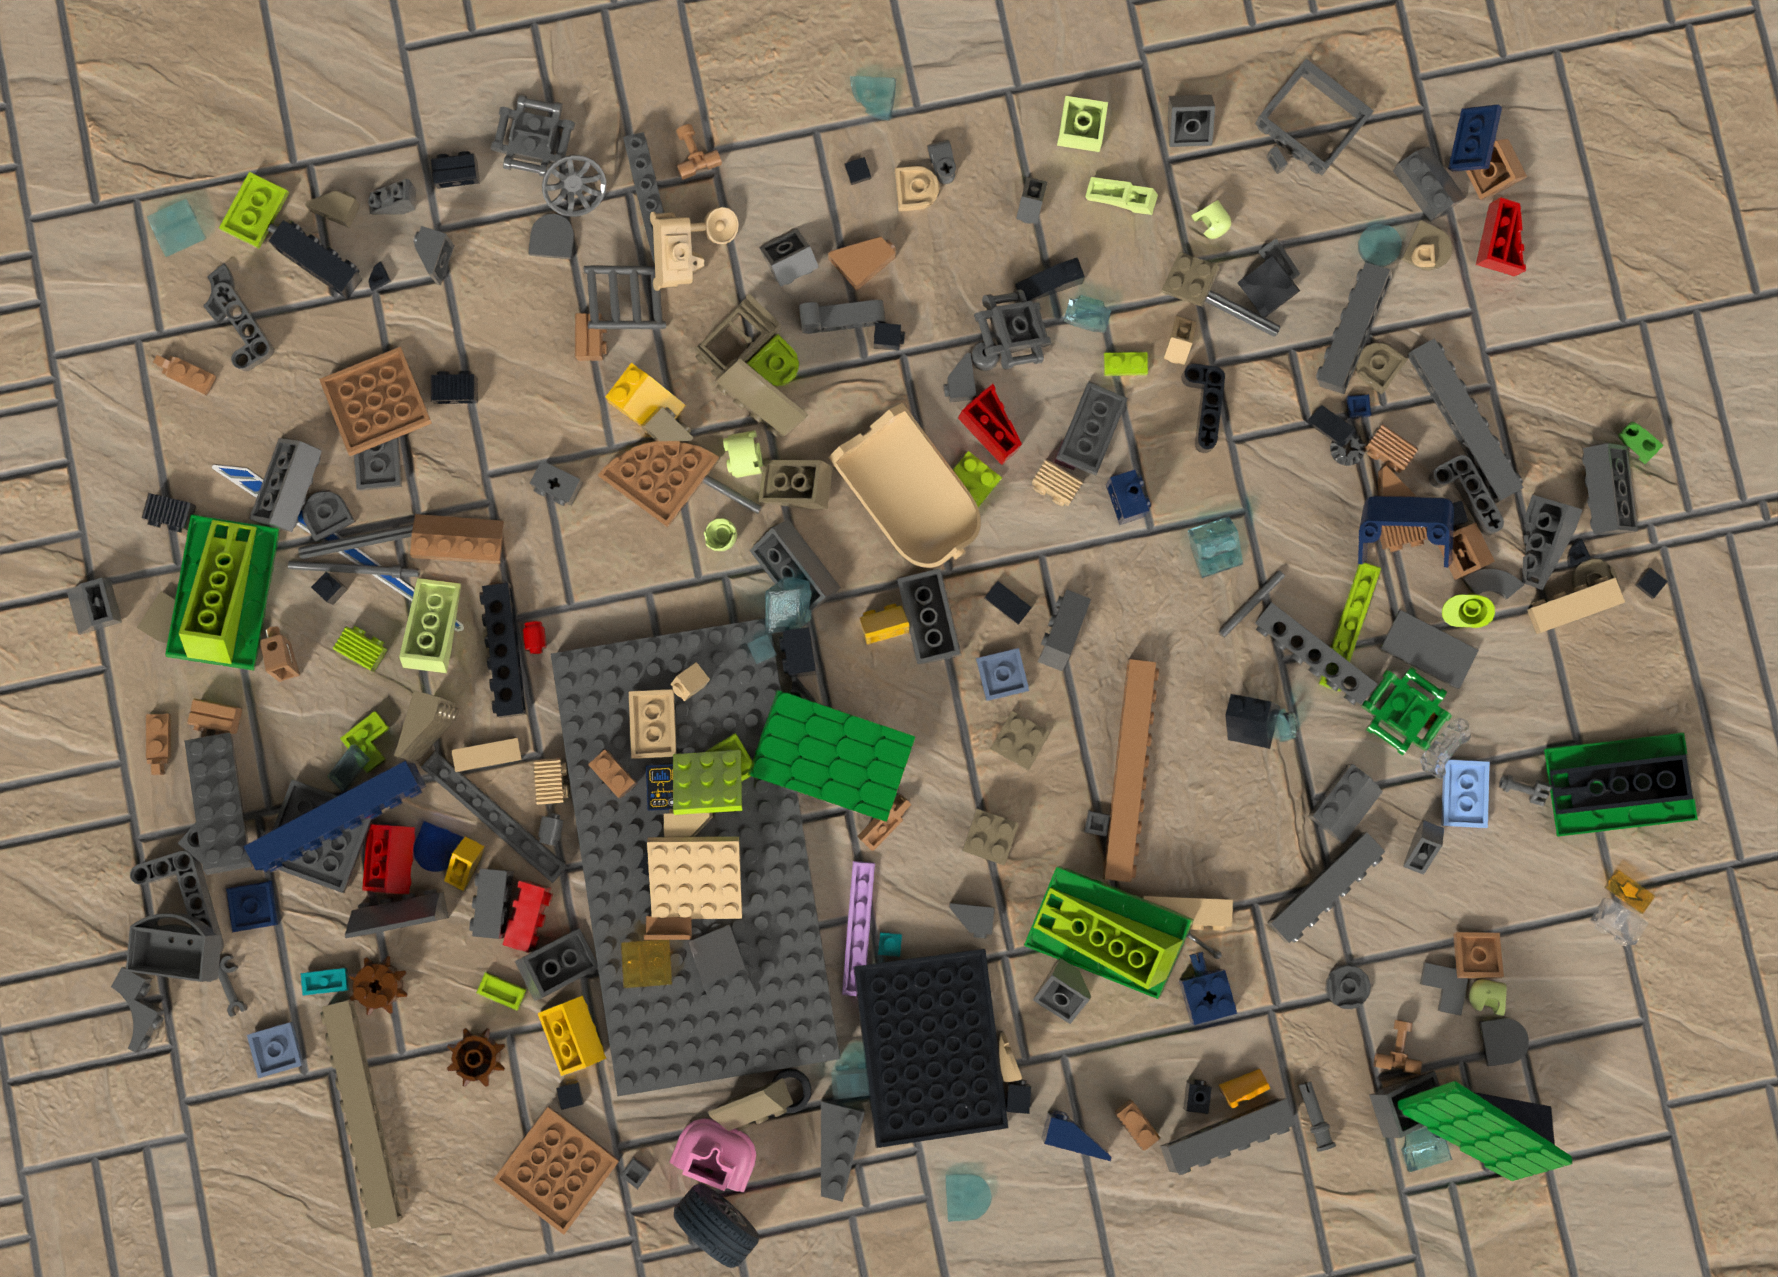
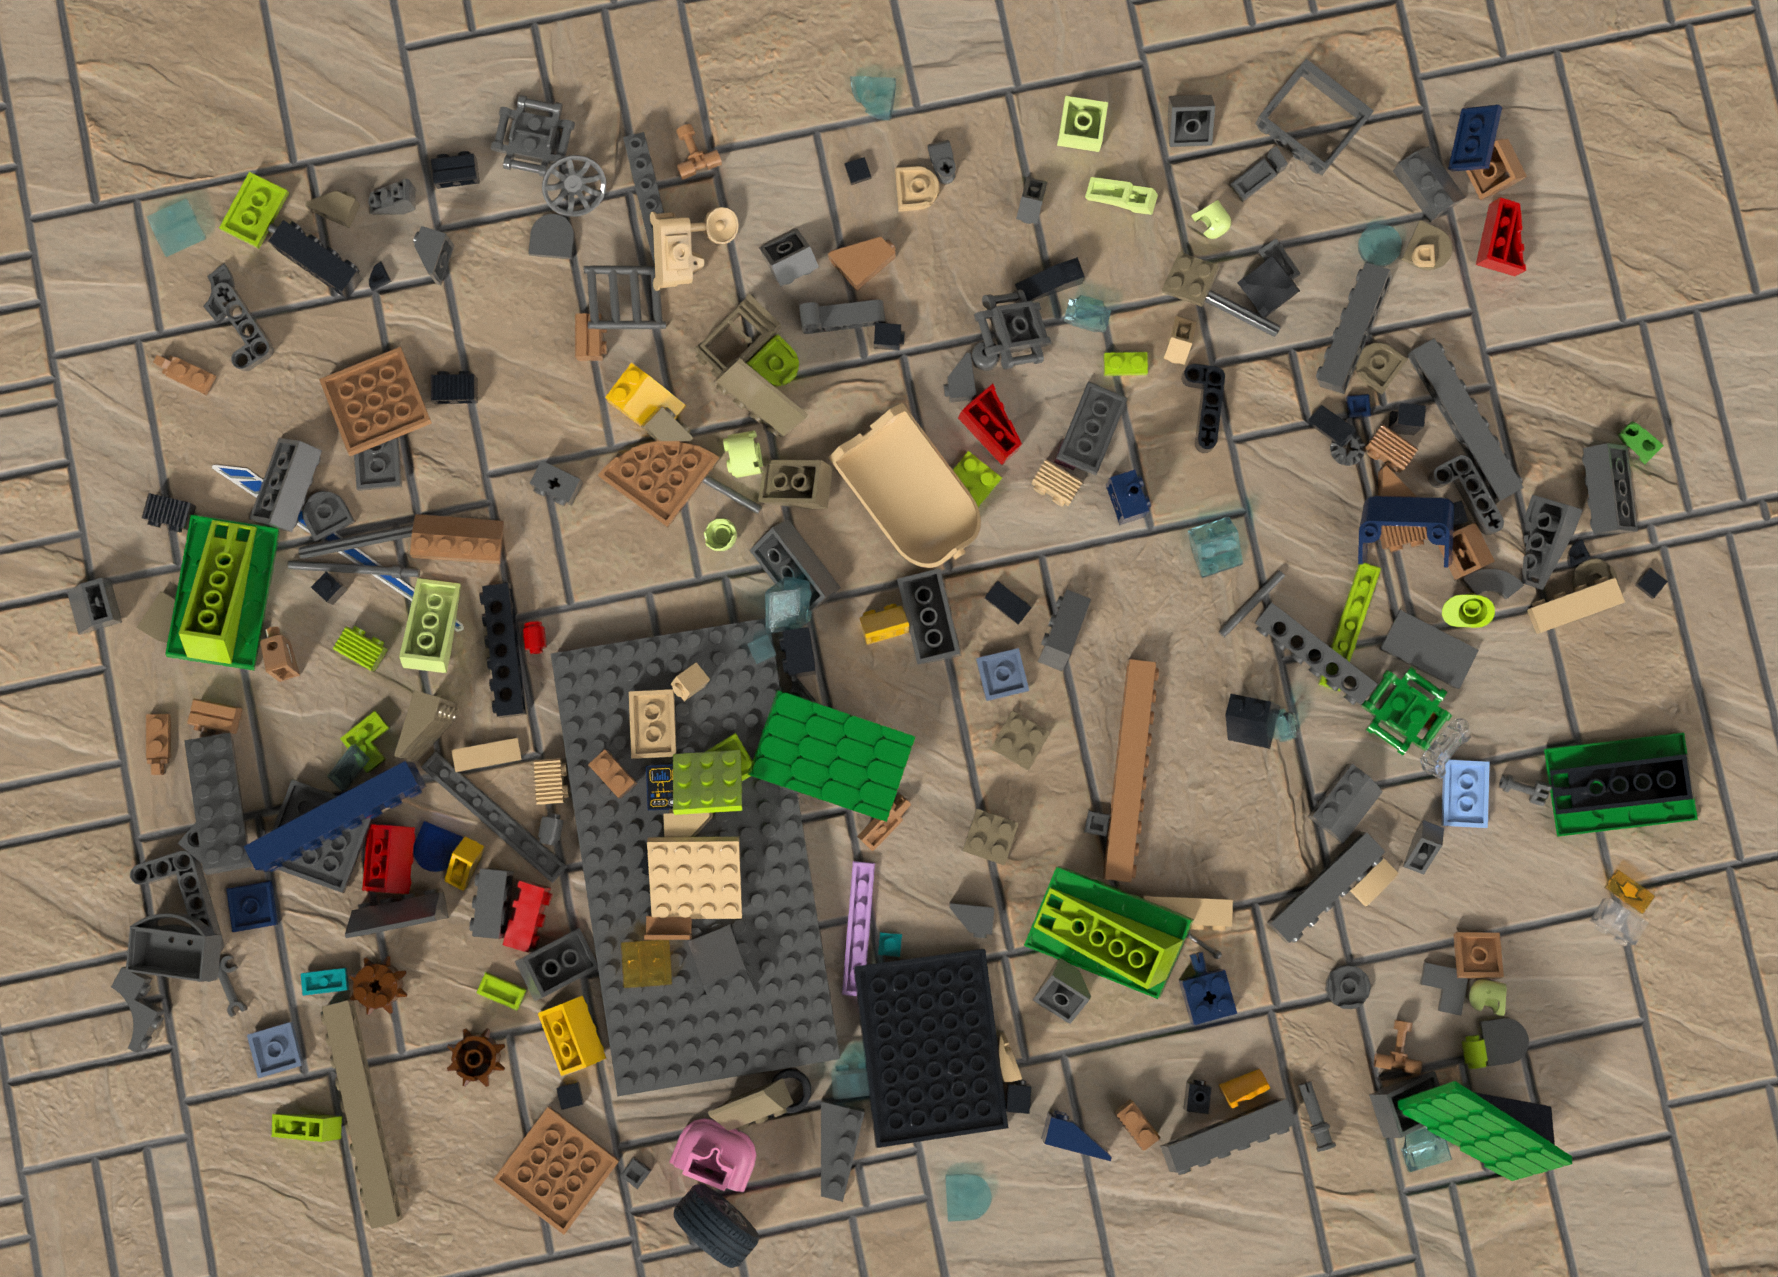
(307, 1127): none -> lime slope
(1253, 180): none -> dark grey tile
(1374, 882): none -> tan slope
(1408, 419): none -> black panel
(1474, 1052): none -> lime brick

